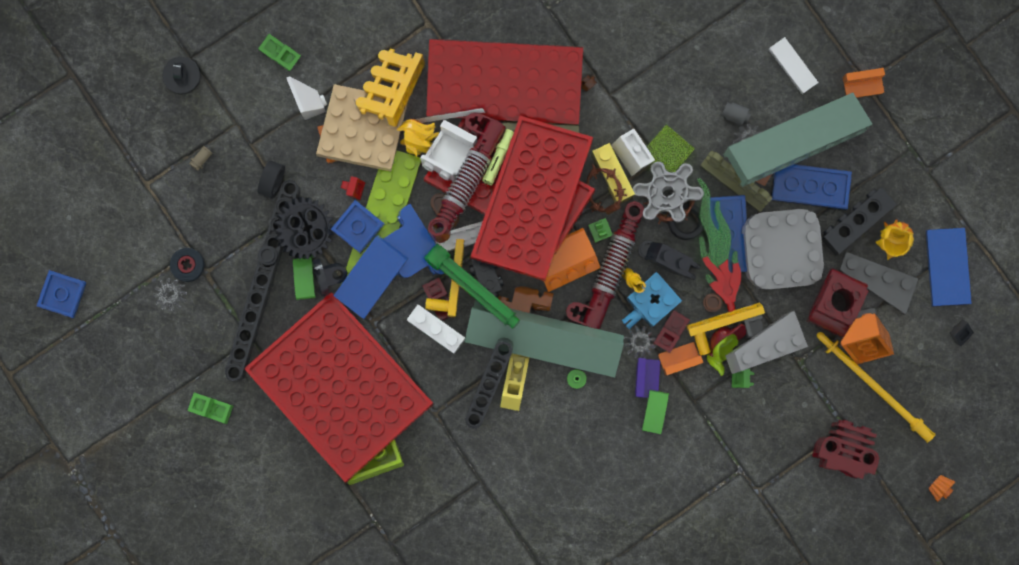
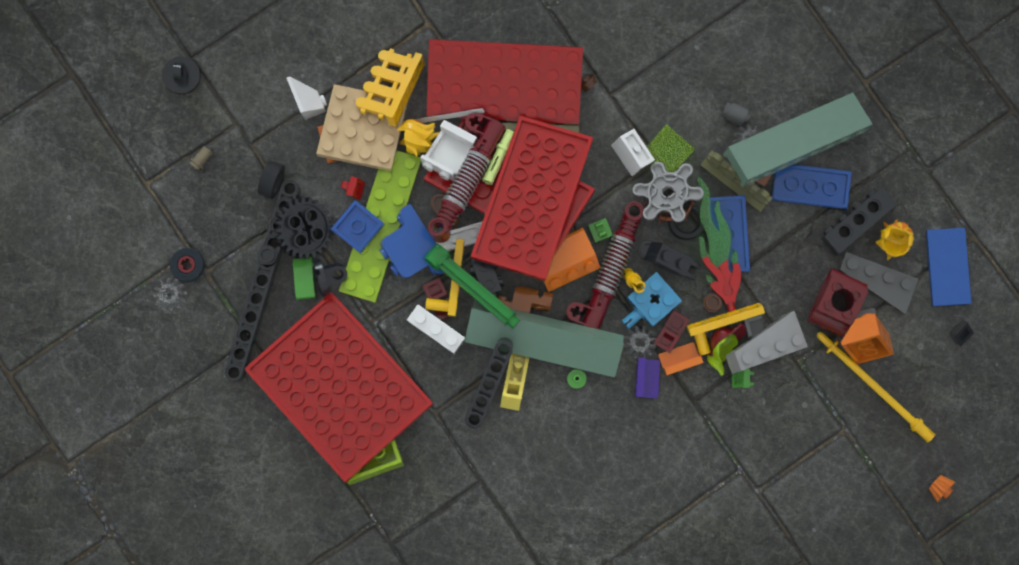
(61, 294): blue tile -> none
(210, 408): bright green slope -> none
(279, 52): bright green slope -> none
(370, 277): blue tile -> none
(605, 158): light yellow arch -> none
(620, 192): copper piece -> none
(655, 411): bright green slope -> none
(783, 249): light grey plate -> none
(793, 65): white tile -> none
(847, 450): dark red piece -> none
(864, 82): orange panel -> none

